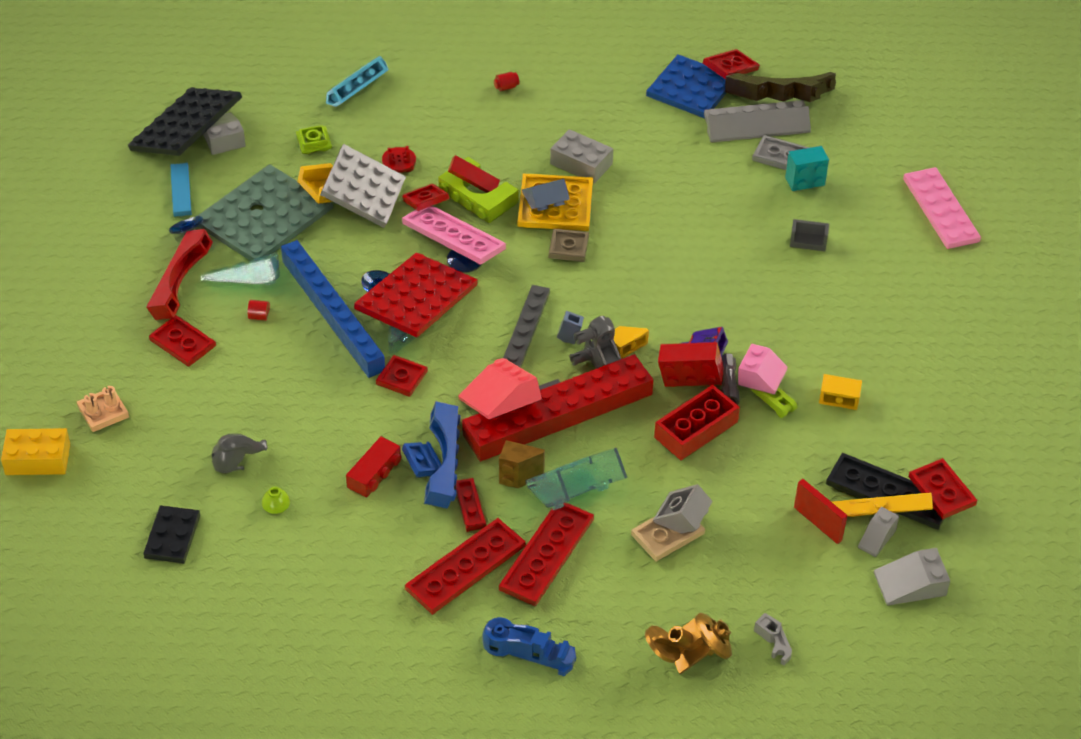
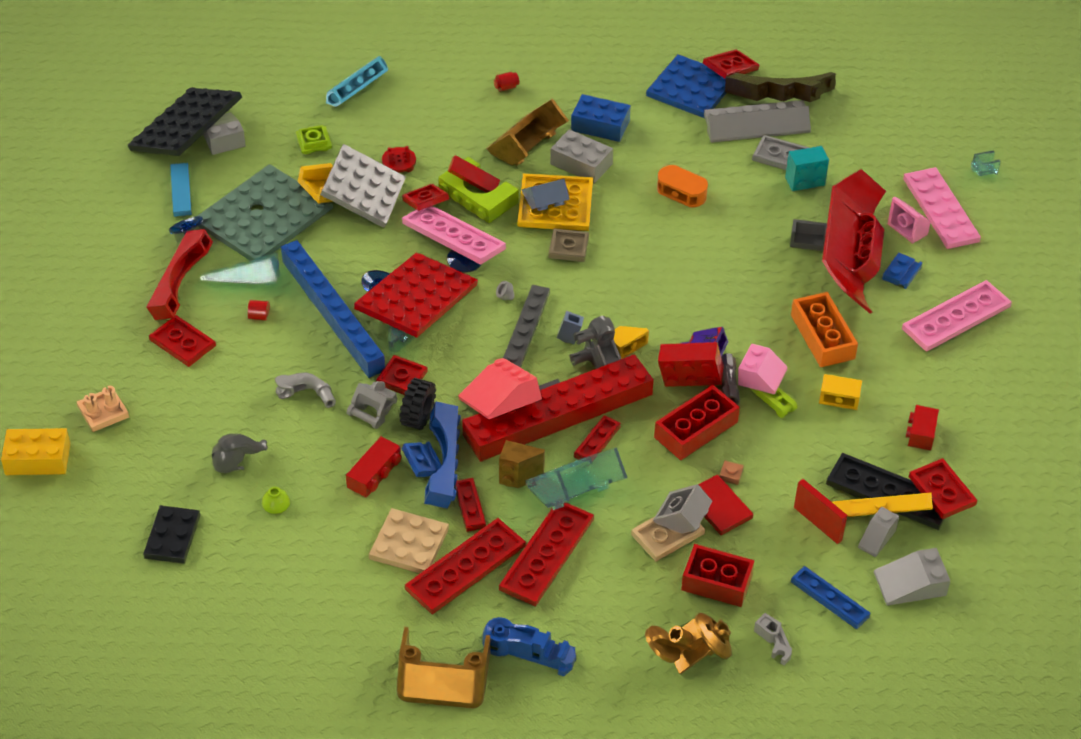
(296, 382): none -> light grey piece
(375, 396): none -> light grey piece
(408, 541): none -> tan plate
(417, 403): none -> black tyre
(442, 682): none -> pearl gold windscreen
(505, 291): none -> light grey tile
(528, 132): none -> pearl gold windscreen
(598, 437): none -> red tile
(600, 117): none -> blue brick
(682, 186): none -> orange brick
(717, 575): none -> red brick
(726, 509): none -> red tile
(731, 472): none -> nougat plate
(824, 329): none -> orange brick
(830, 597): none -> blue tile
(854, 235): none -> red piece
(902, 270): none -> blue plate
(907, 221): none -> bright pink slope
(923, 427): none -> red brick
(956, 315): none -> bright pink plate
(984, 163): none -> clear light blue window

